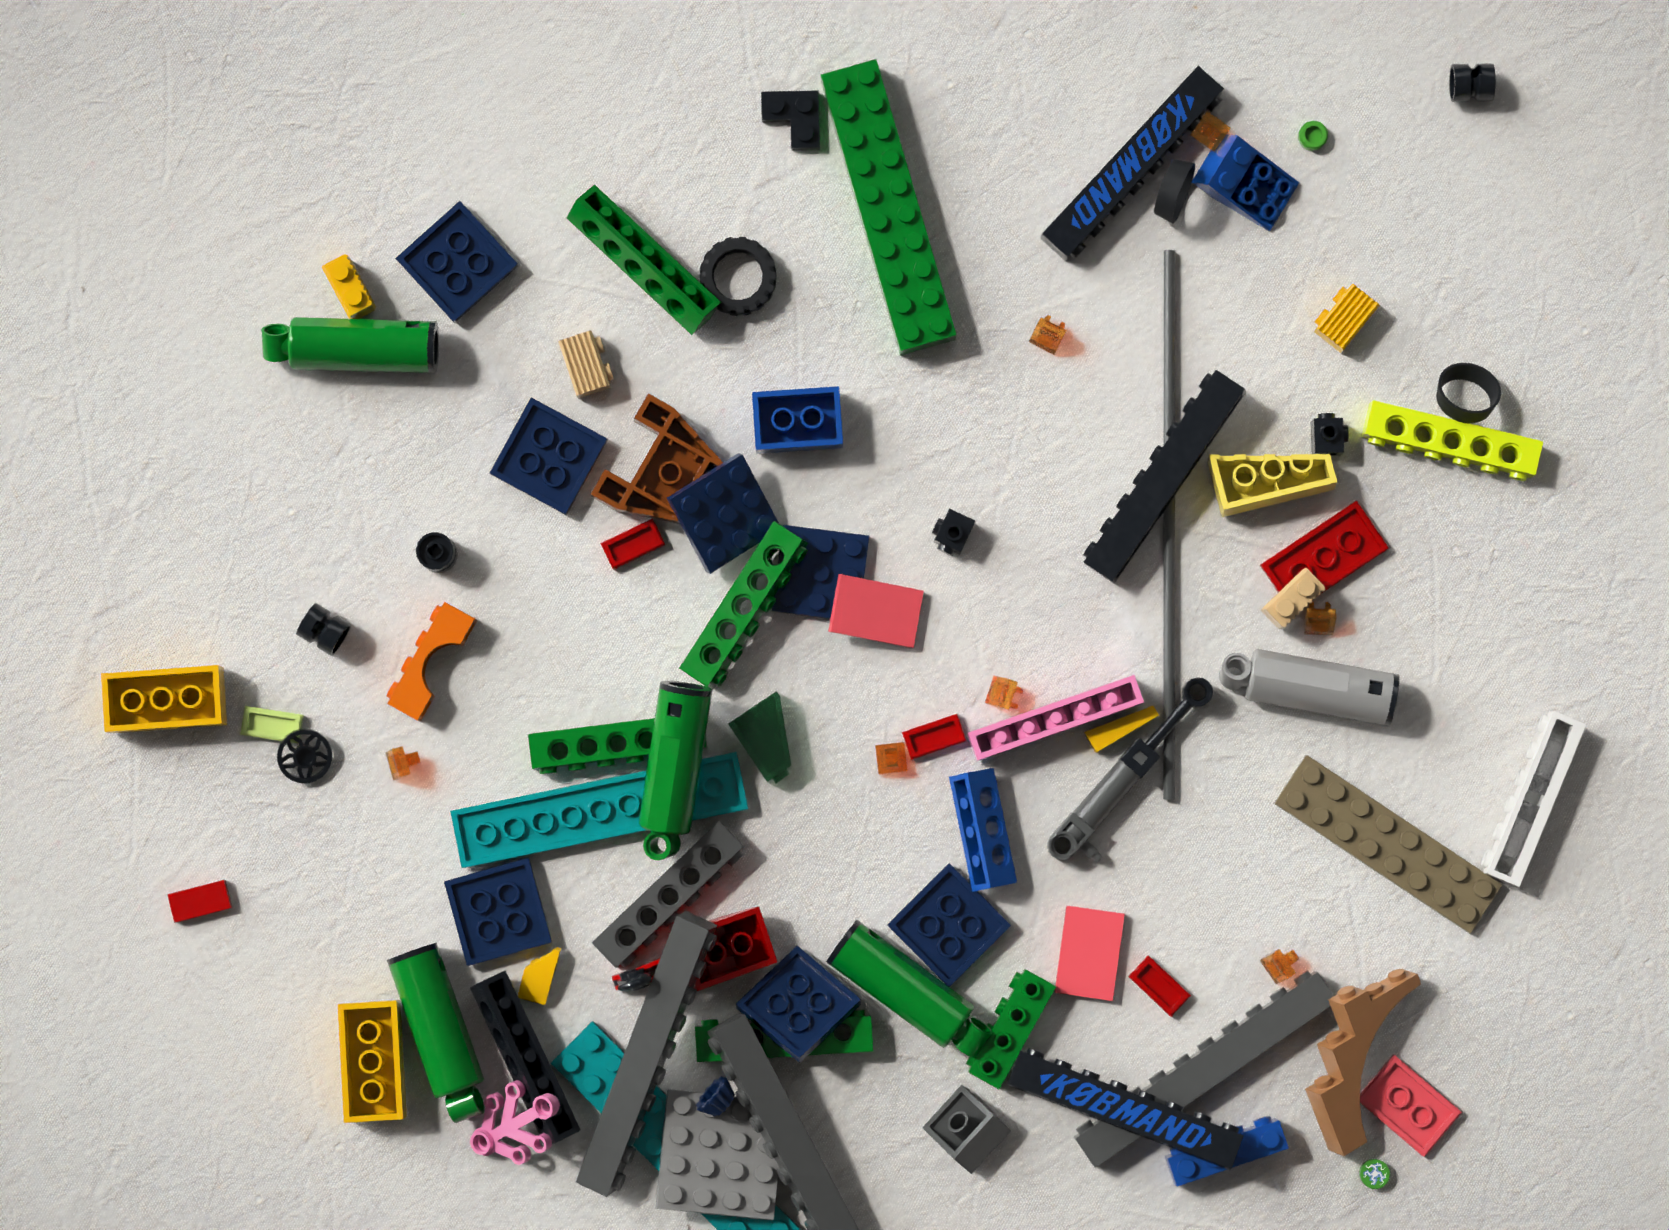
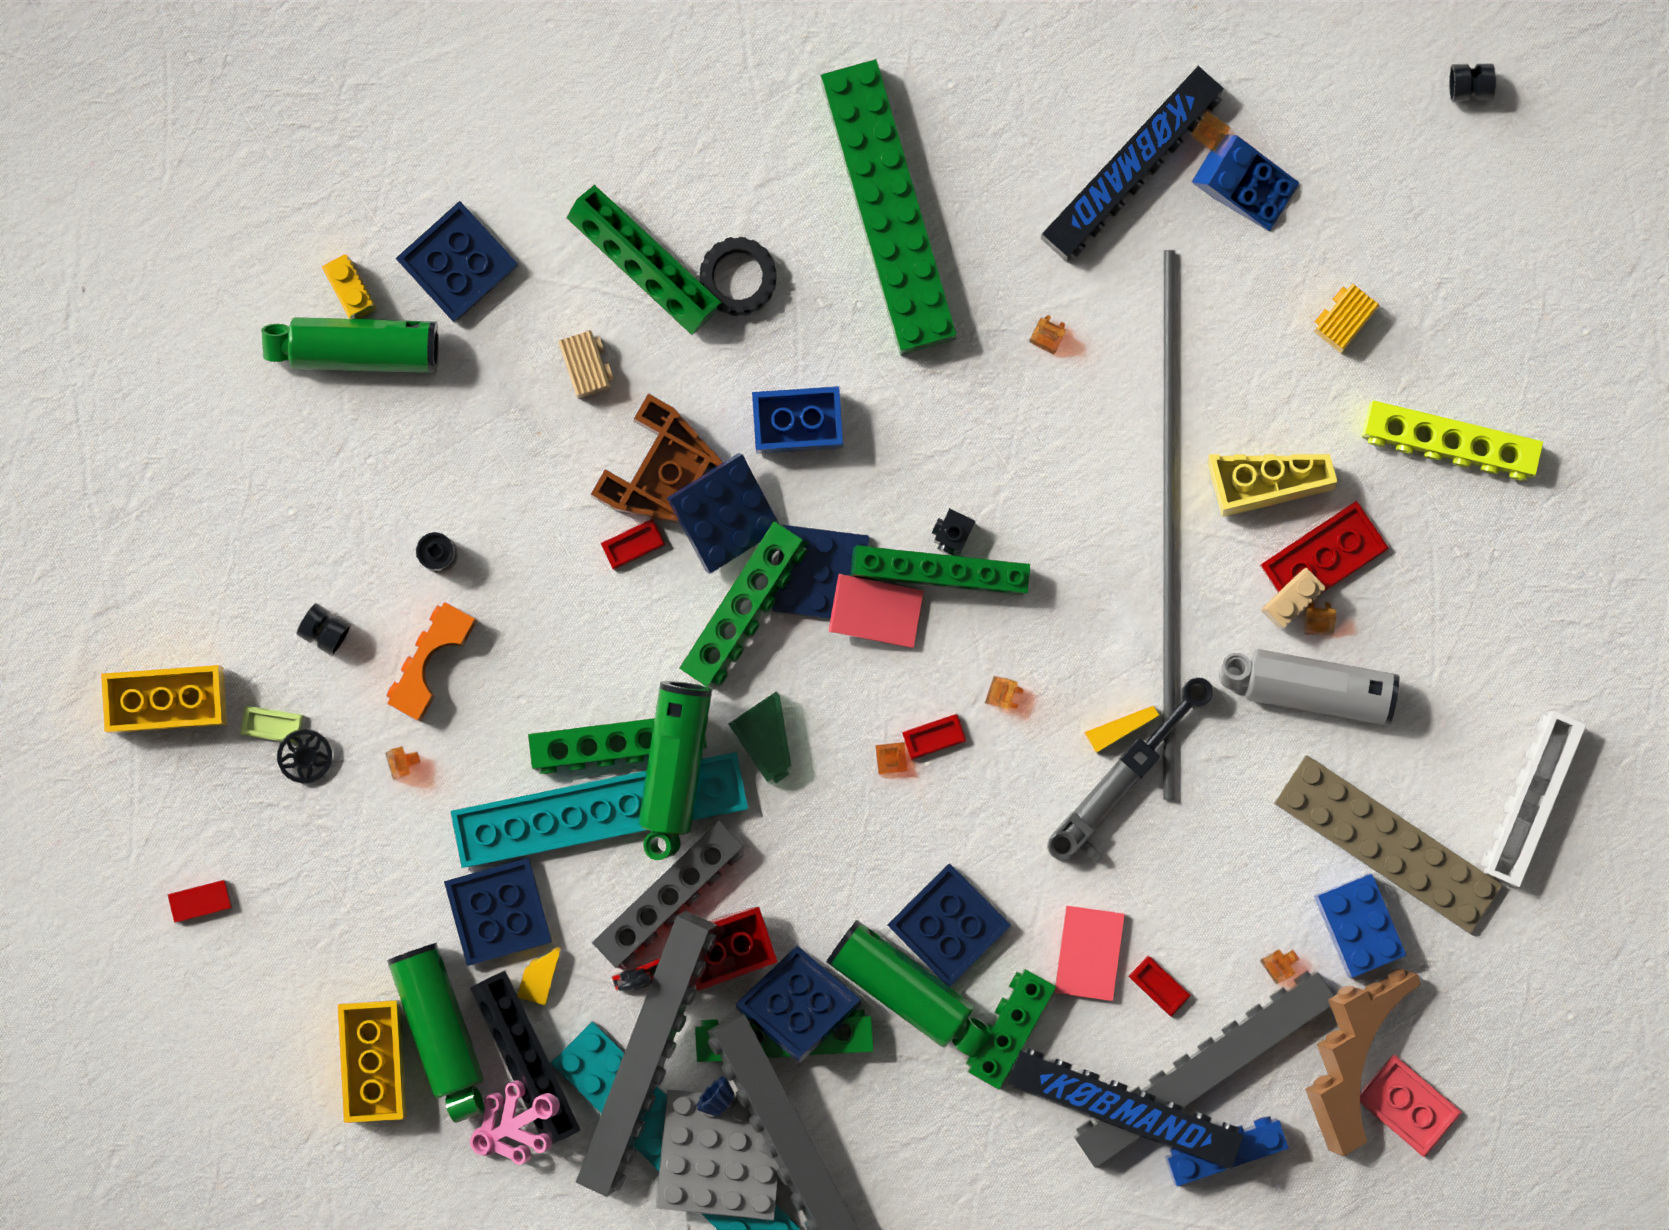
(548, 456): dark blue plate -> none
(799, 109): black plate -> none
(940, 570): none -> green brick
(966, 1129): dark grey slope -> none
(983, 829): blue brick -> none
(1055, 718): bright pink brick -> none
(1164, 476): black brick -> none
(1174, 190): black tyre -> none
(1312, 135): bright green tile -> none
(1328, 435): black brick -> none
(1360, 925): none -> blue brick
(1374, 1173): bright green tile -> none
(1477, 375): black tyre -> none

